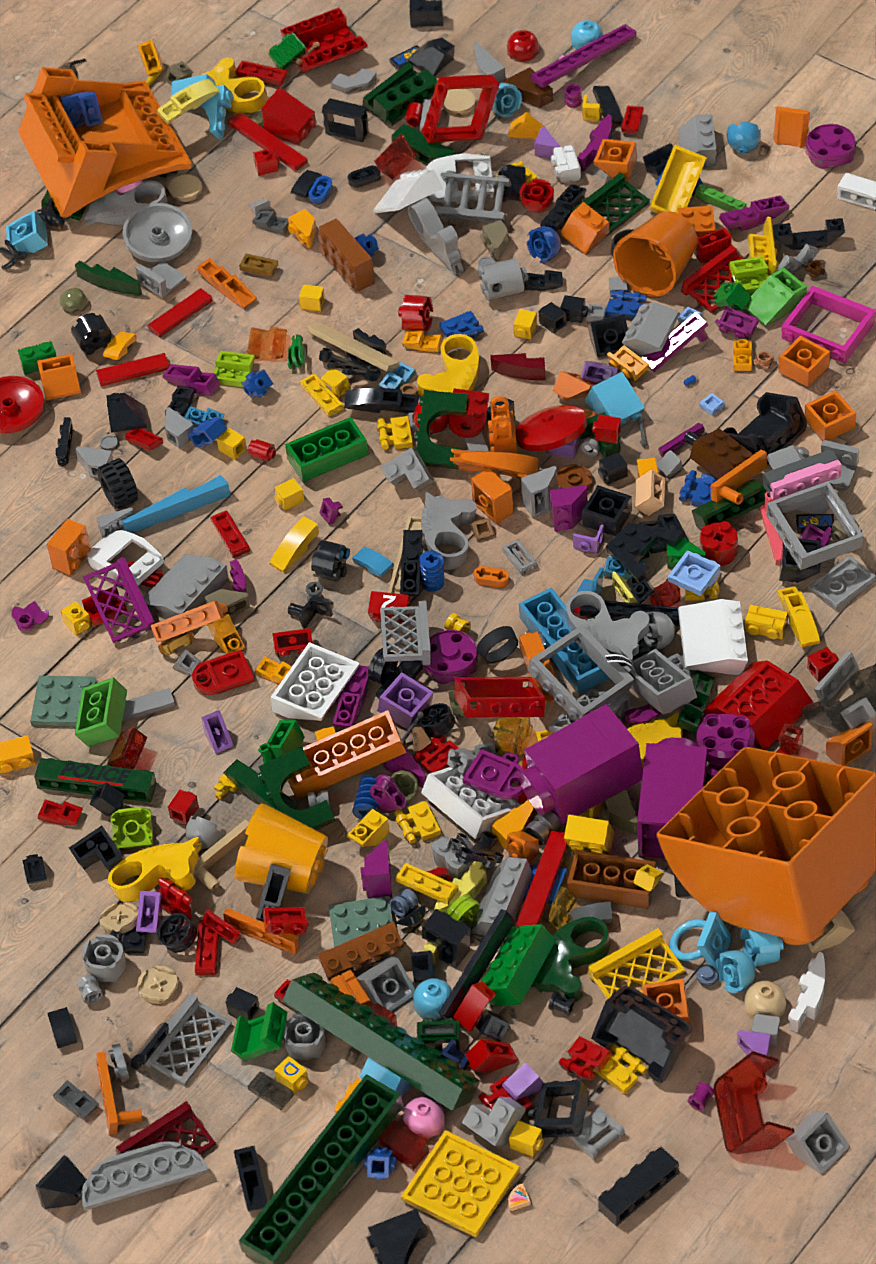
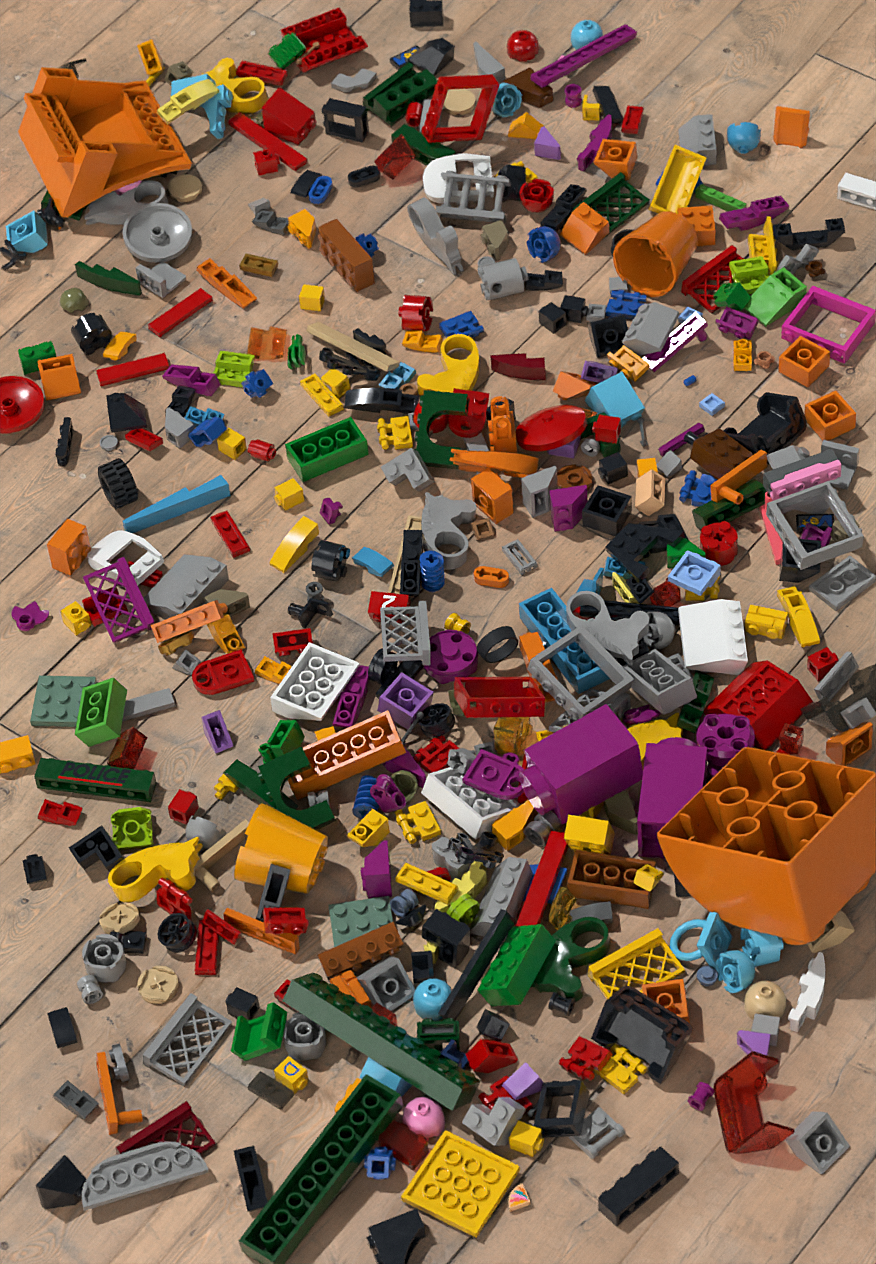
(82, 109): blue slope -> none
(92, 459): light grey slope -> none
(107, 799): black brick -> none
(112, 522): light grey slope -> none
(149, 912): medium lavender slope -> none
(150, 1045): black slope -> none
(238, 577): magenta slope -> none
(408, 190): white slope -> none
(420, 738): medium nougat slope -> none
(474, 1005): red hinge -> none
(522, 845): orange slope -> none
(525, 324): yellow brick -> none
(566, 164): white brick -> none
(588, 543): medium lavender bracket -> none
(619, 658): sticker -> none
(657, 160): black bracket -> none
(712, 245): red brick -> none
(830, 145): magenta piece -> none

